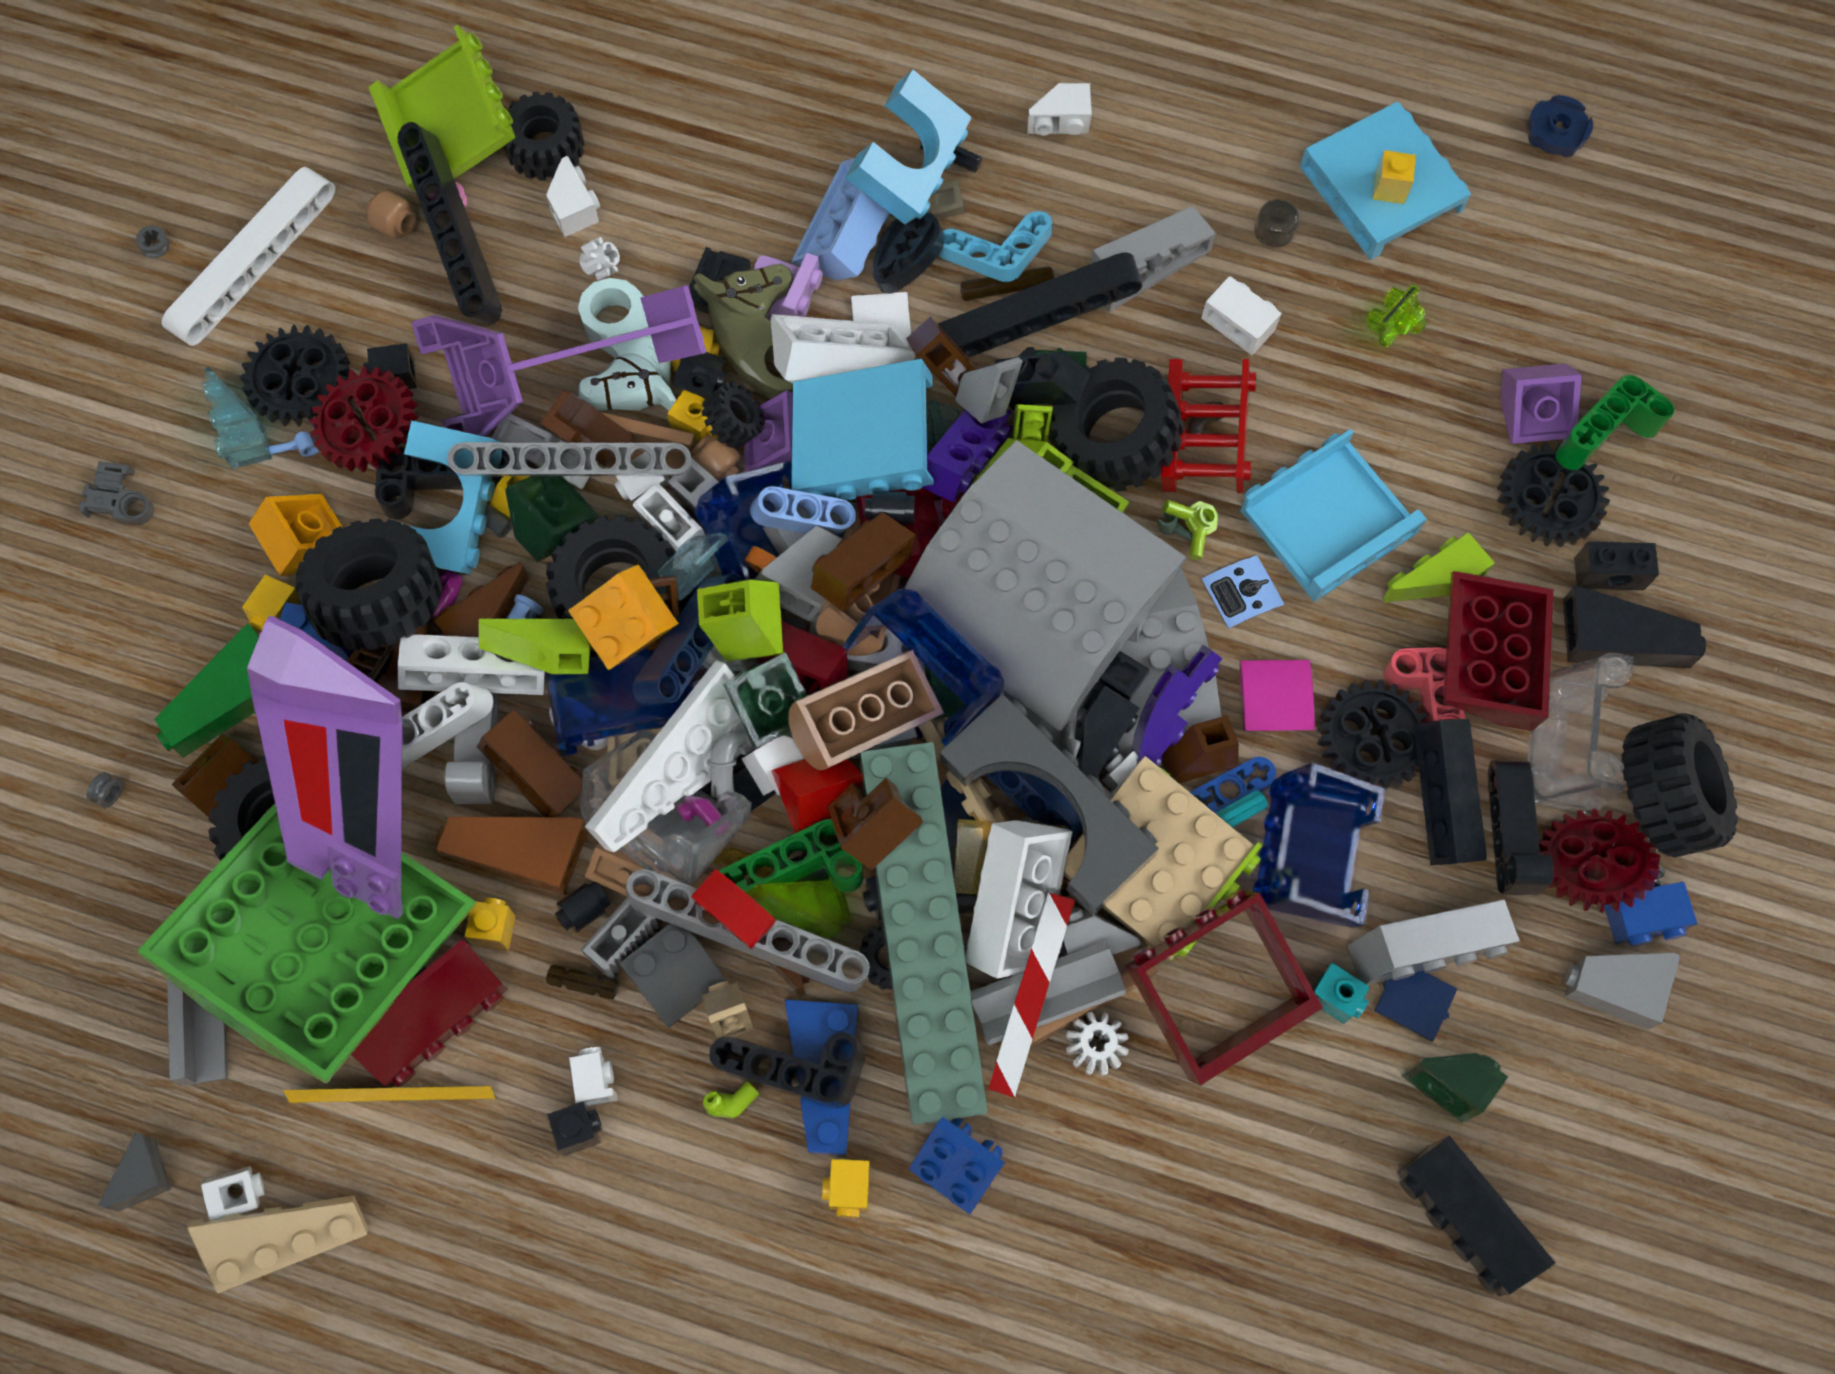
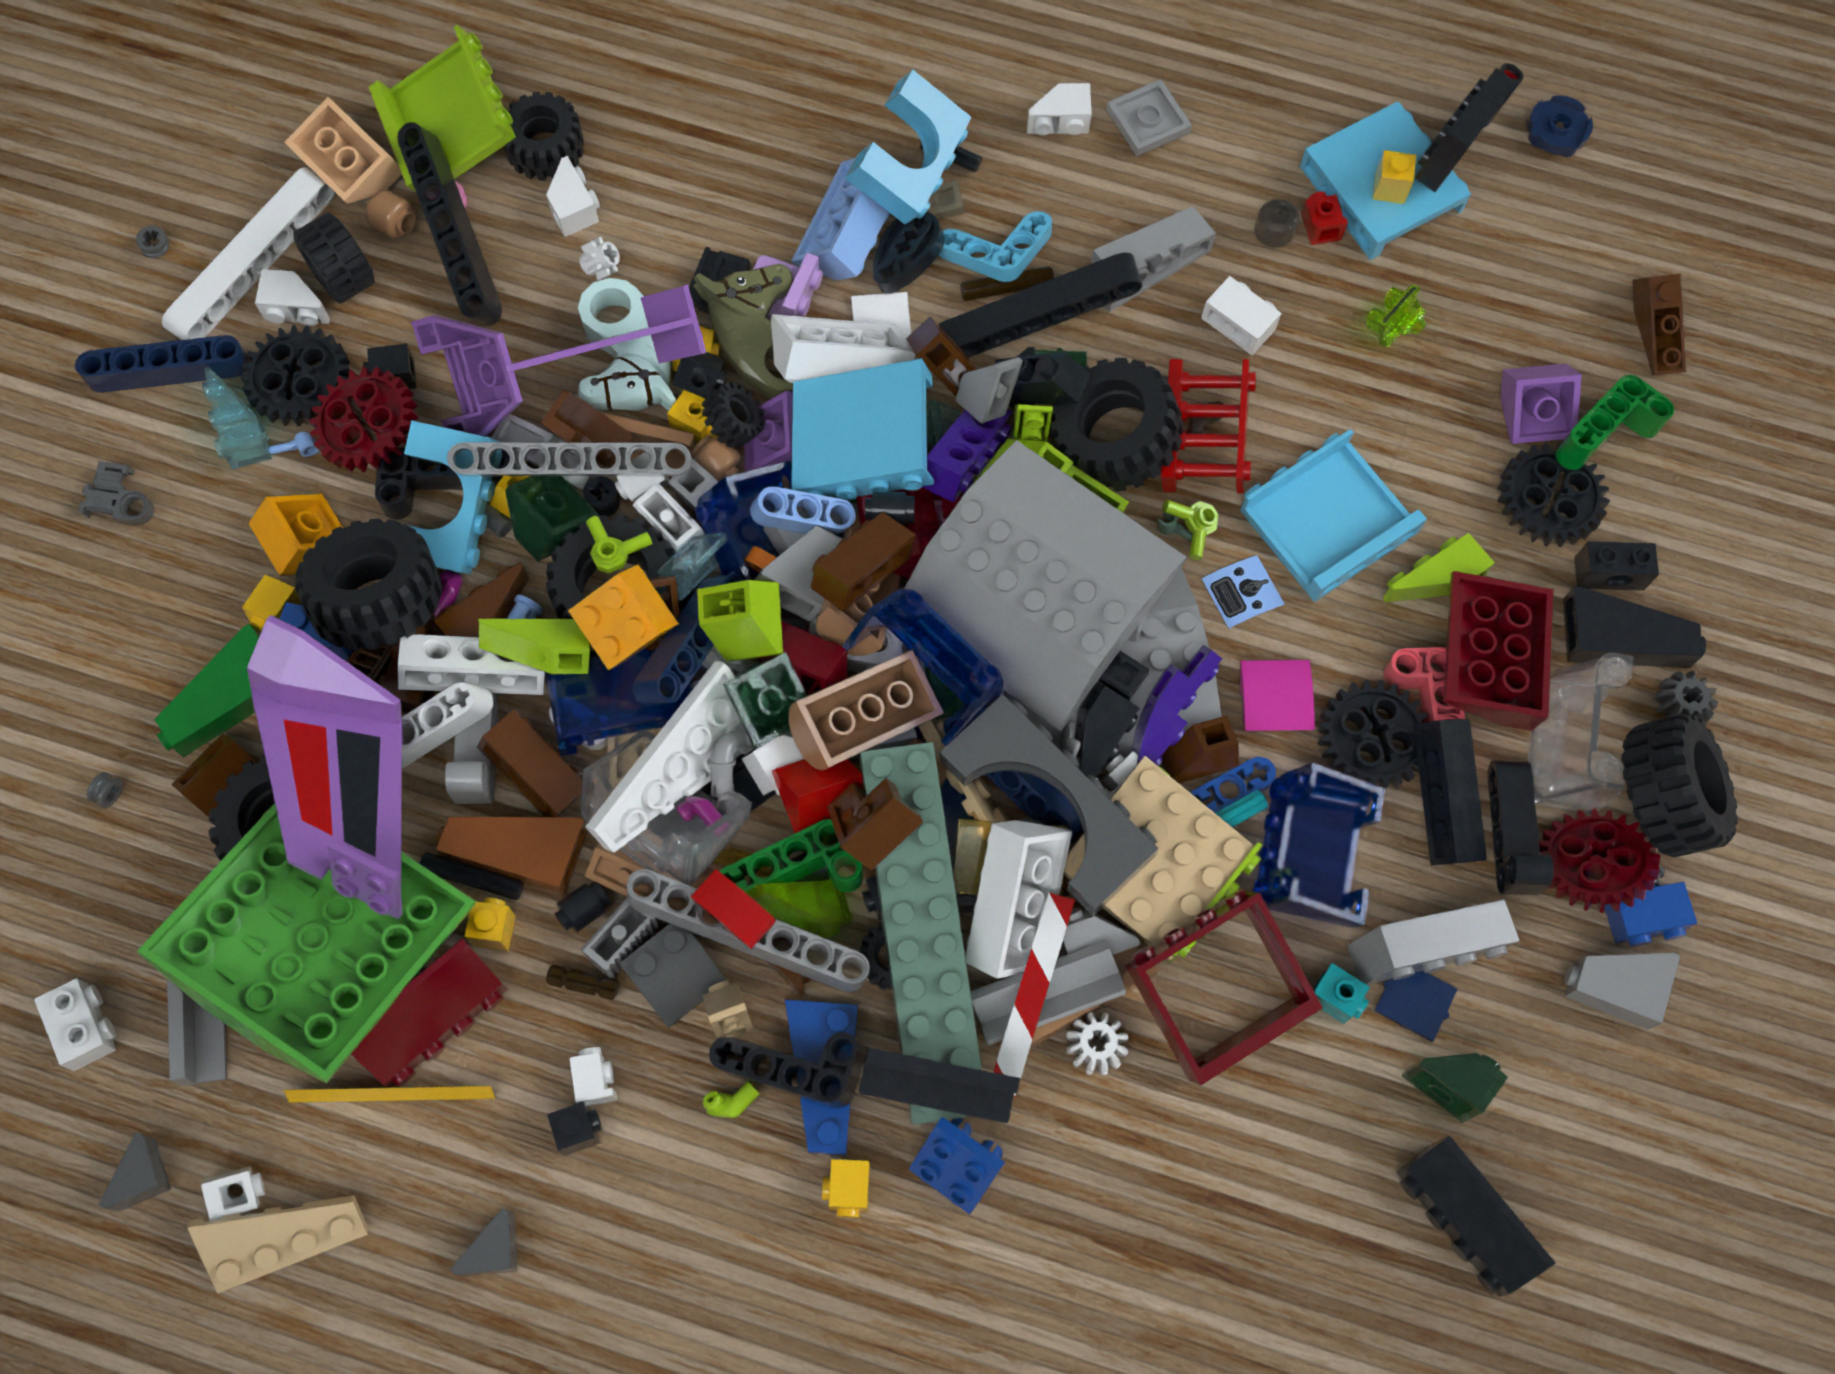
(76, 1024): none -> white brick
(147, 358): none -> dark blue beam
(287, 298): none -> white slope
(334, 257): none -> black tyre
(343, 154): none -> light nougat slope
(473, 876): none -> black axle
(492, 1250): none -> dark grey slope
(608, 501): none -> black wheel
(611, 553): none -> lime piece
(938, 1085): none -> black panel
(1148, 117): none -> light grey plate
(1323, 218): none -> red brick
(1466, 124): none -> black hinge
(1661, 321): none -> reddish brown slope
(1681, 687): none -> dark grey gear

